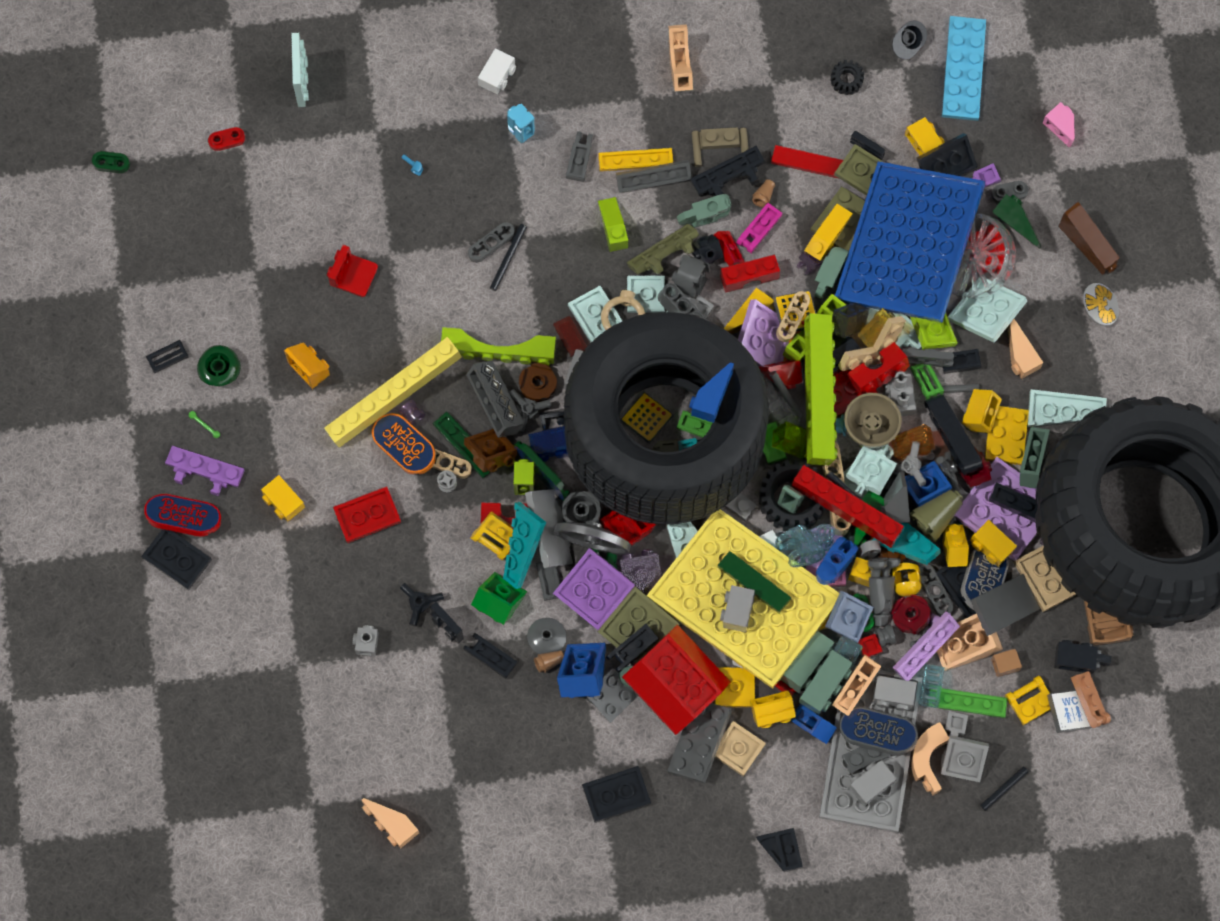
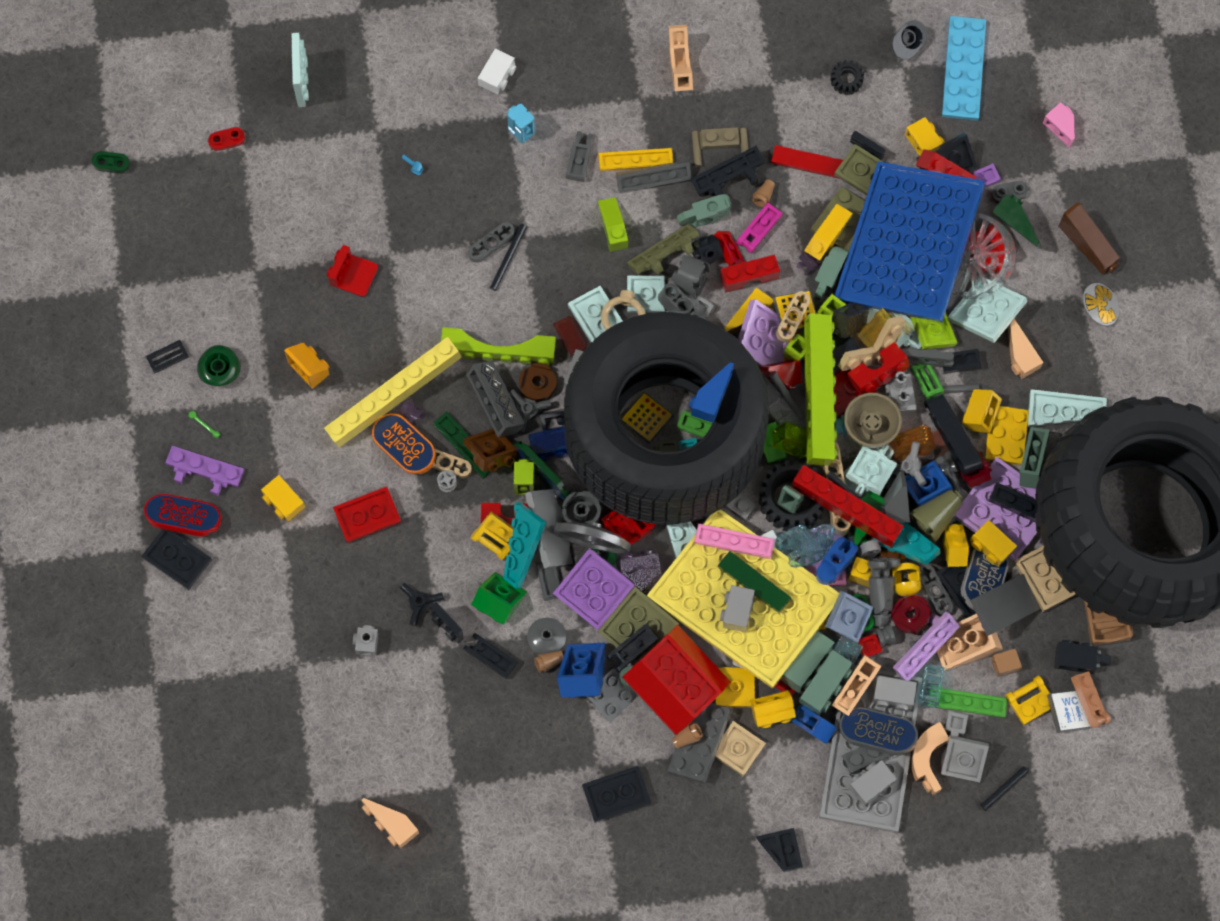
(689, 735): none -> medium nougat cone
(734, 541): none -> bright pink tile
(934, 162): none -> red brick

